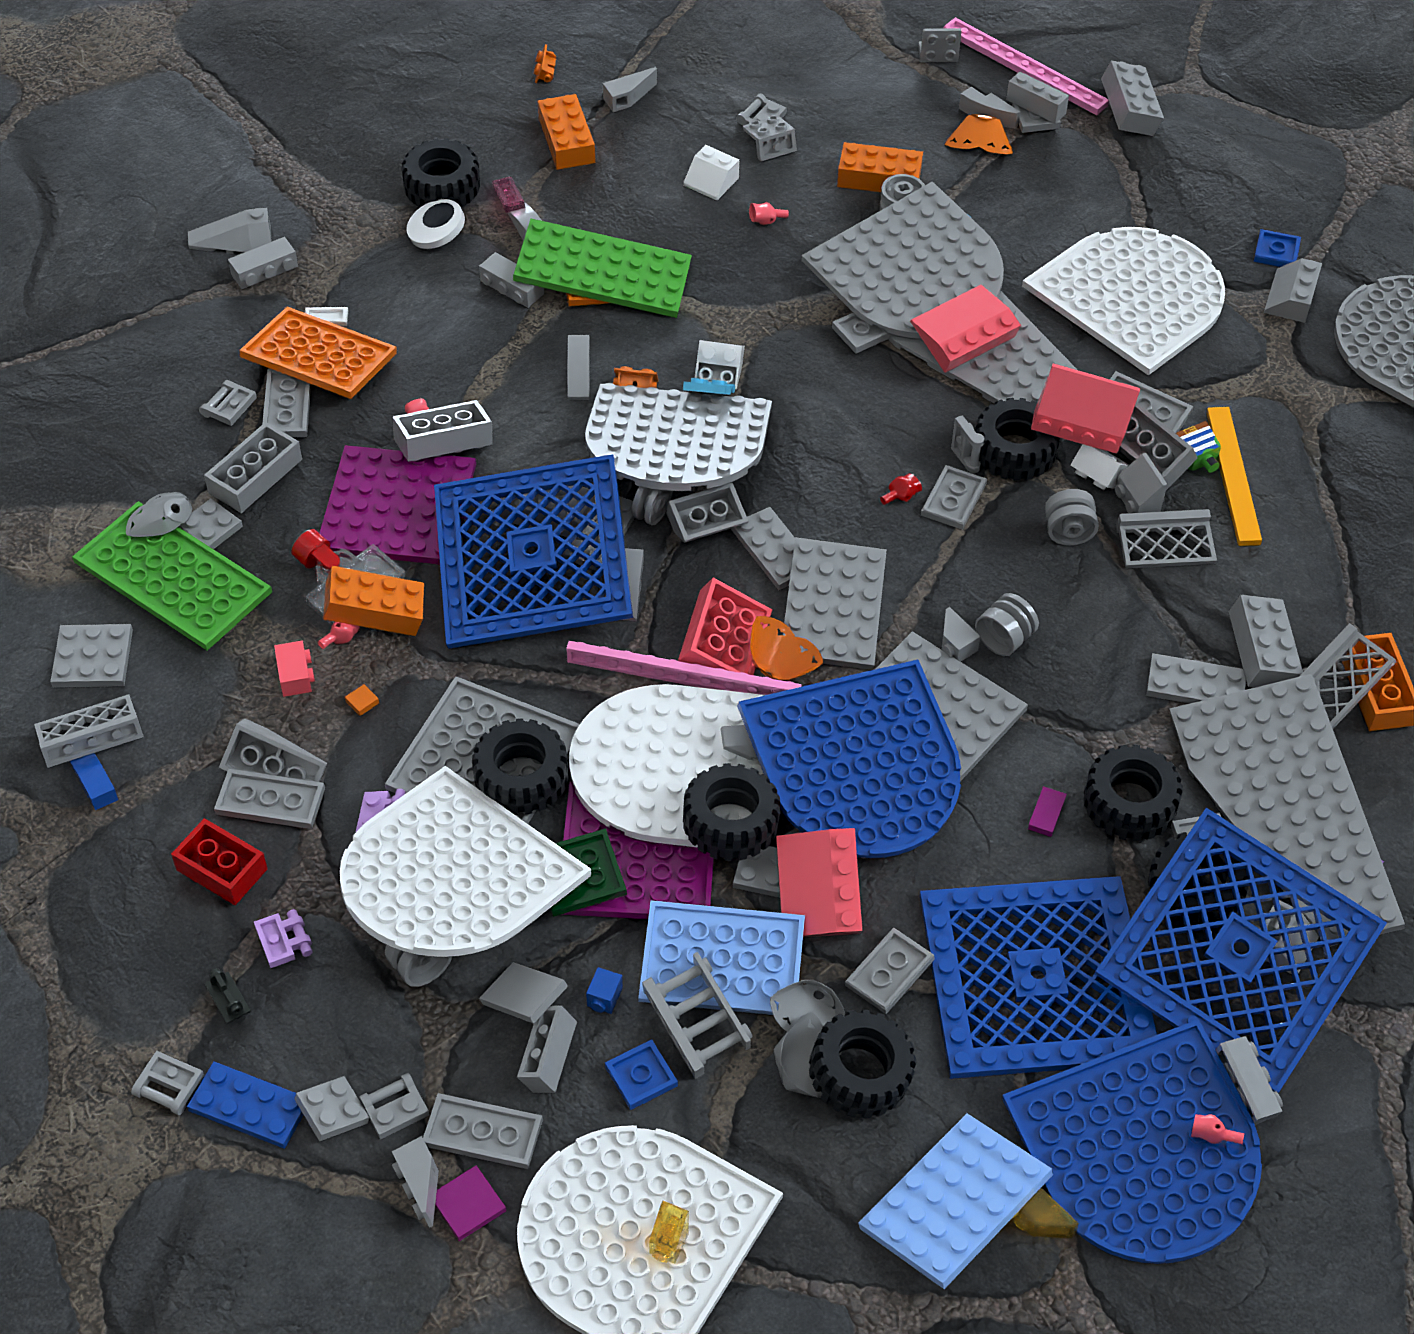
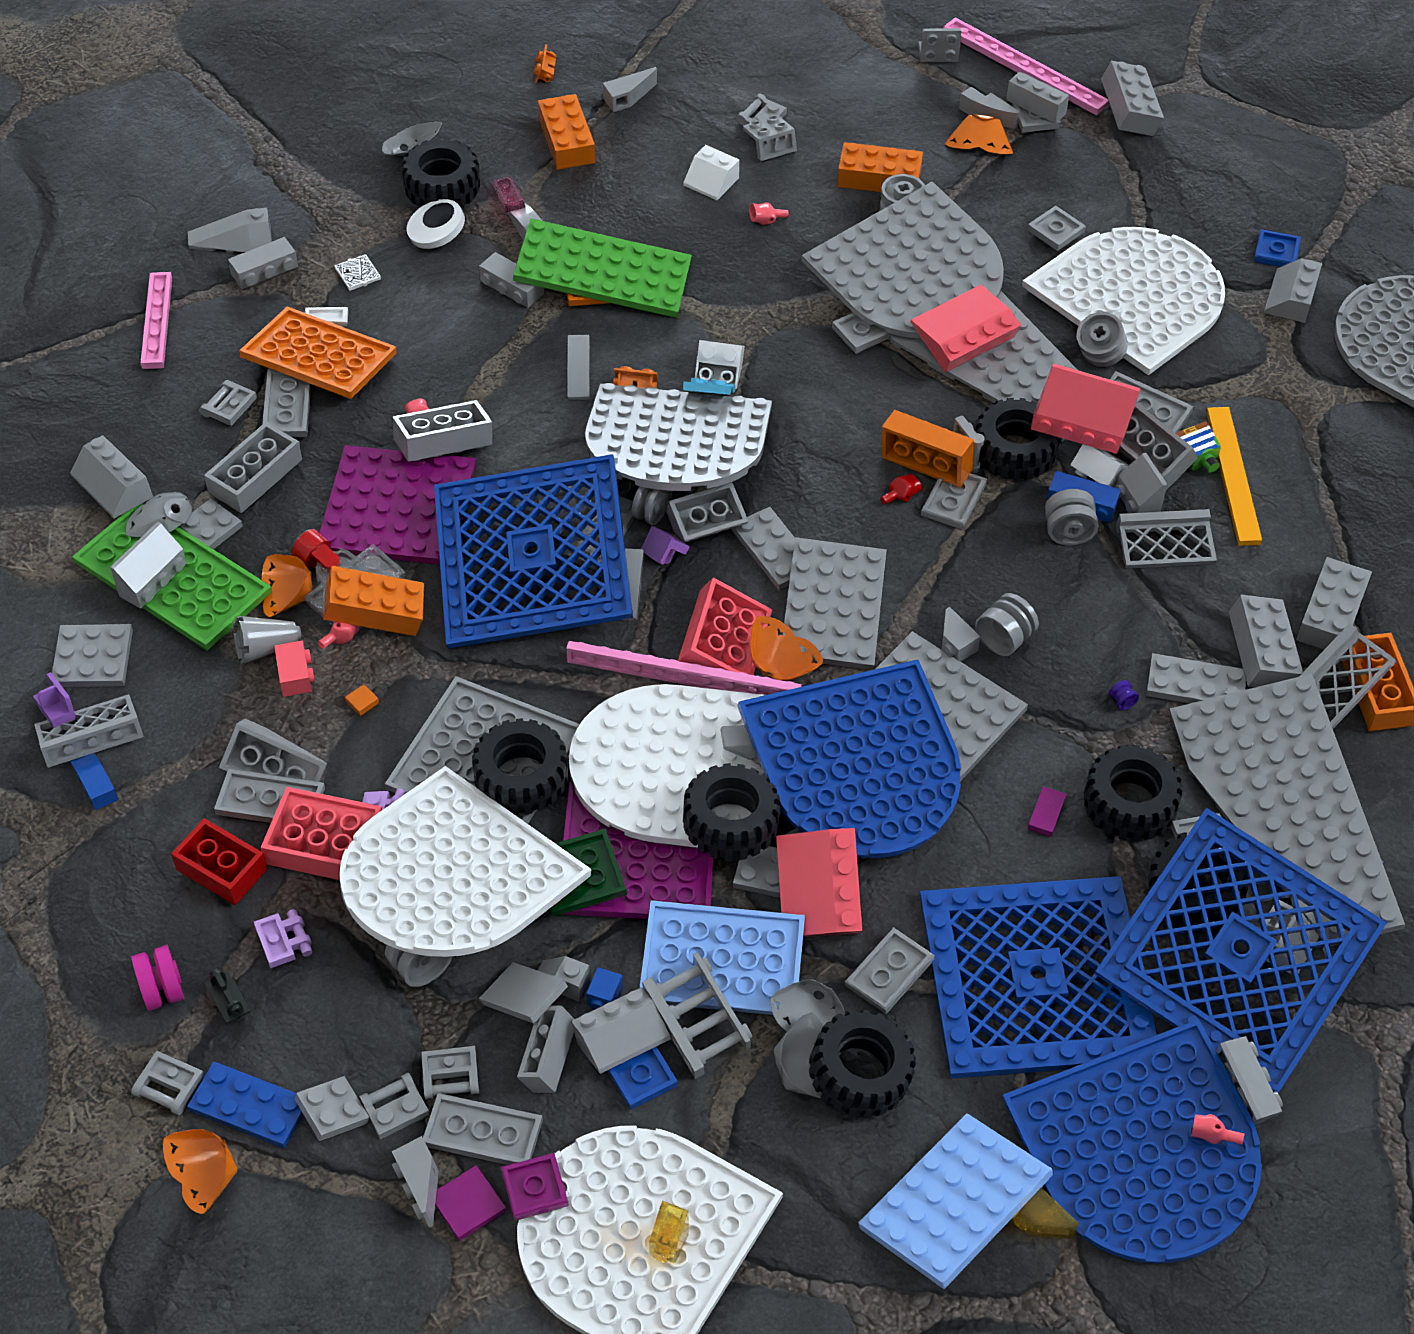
(55, 703): none -> medium lavender panel
(110, 477): none -> light grey slope
(148, 566): none -> slope
(156, 320): none -> bright pink plate
(159, 977): none -> dark pink wheel
(206, 1165): none -> orange piece
(259, 635): none -> light grey cone
(290, 584): none -> orange piece
(313, 831): none -> coral slope
(357, 272): none -> white piece
(418, 132): none -> light grey piece
(450, 1064): none -> light grey plate
(534, 1186): none -> magenta tile
(571, 971): none -> light grey slope
(620, 1030): none -> light grey slope
(662, 545): none -> medium lavender panel
(927, 448): none -> orange brick
(1056, 228): none -> light grey plate
(1102, 339): none -> light grey wheel
(1105, 496): none -> blue brick
(1124, 695): none -> dark purple wheel
(1333, 602): none -> light grey brick

